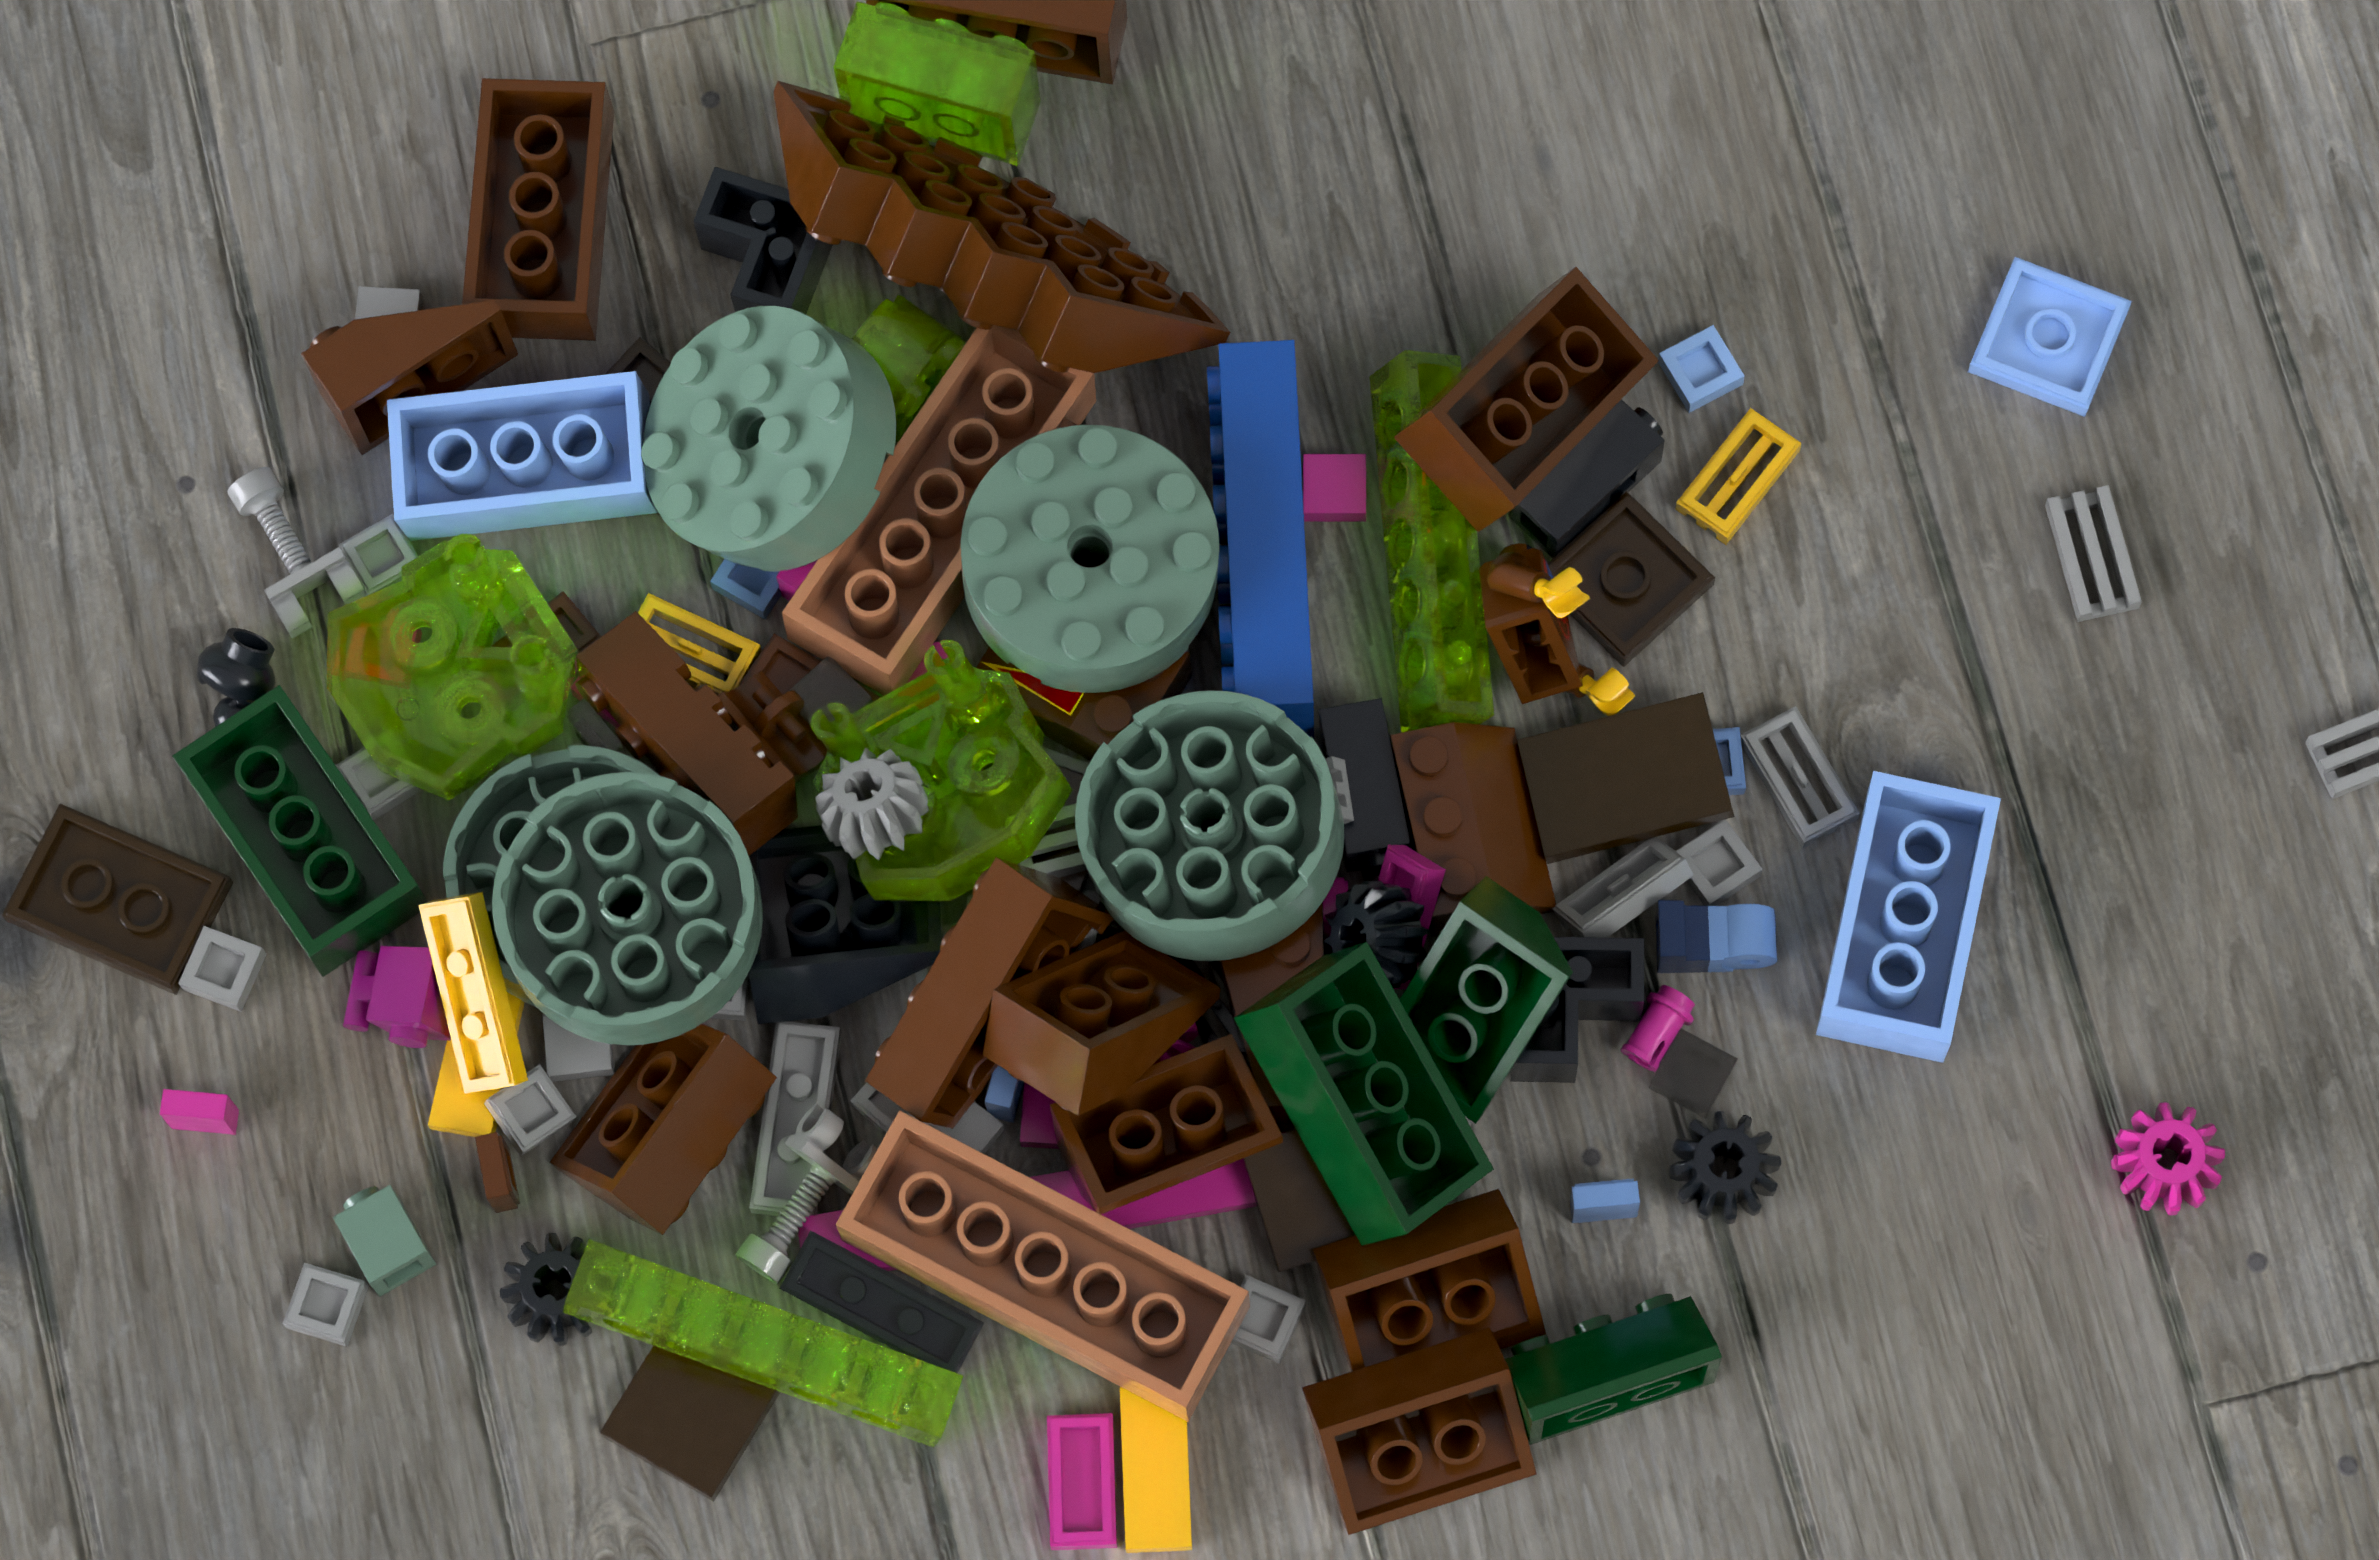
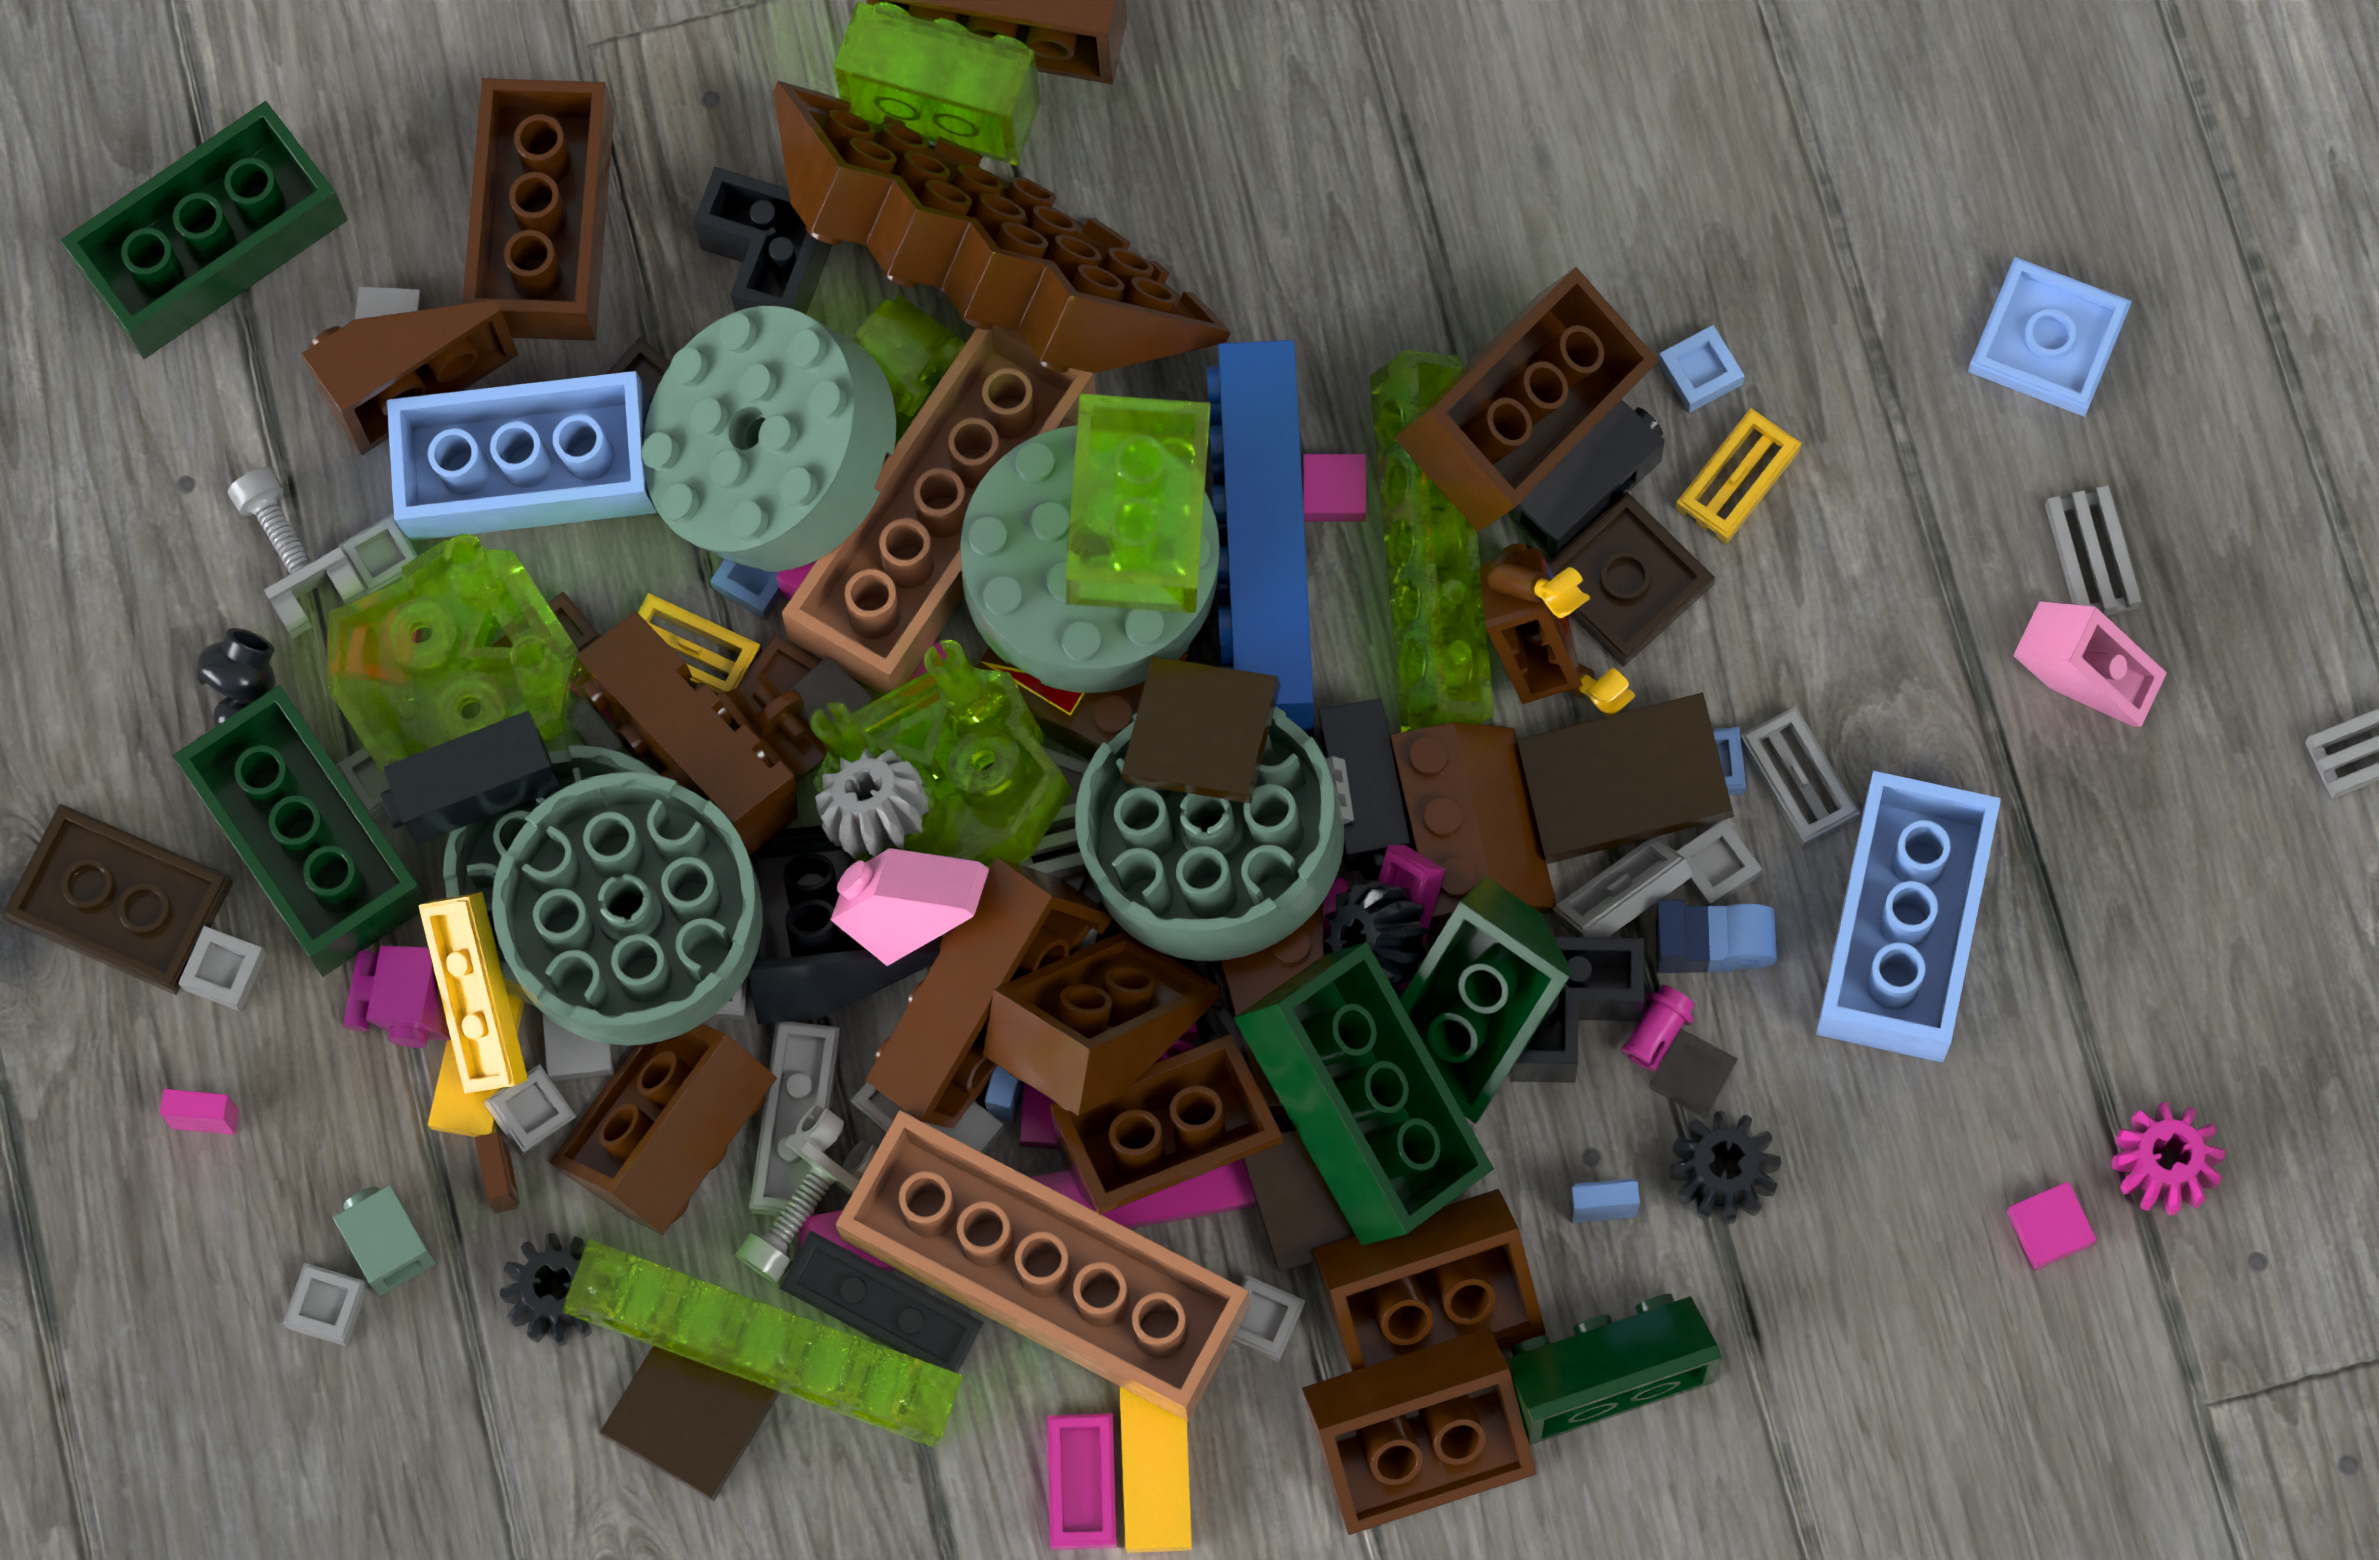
(204, 229): none -> dark green brick
(469, 778): none -> black brick
(906, 900): none -> bright pink slope
(1137, 503): none -> clear neon green brick
(1201, 729): none -> dark brown tile
(2051, 1226): none -> dark pink tile
(2090, 661): none -> bright pink slope

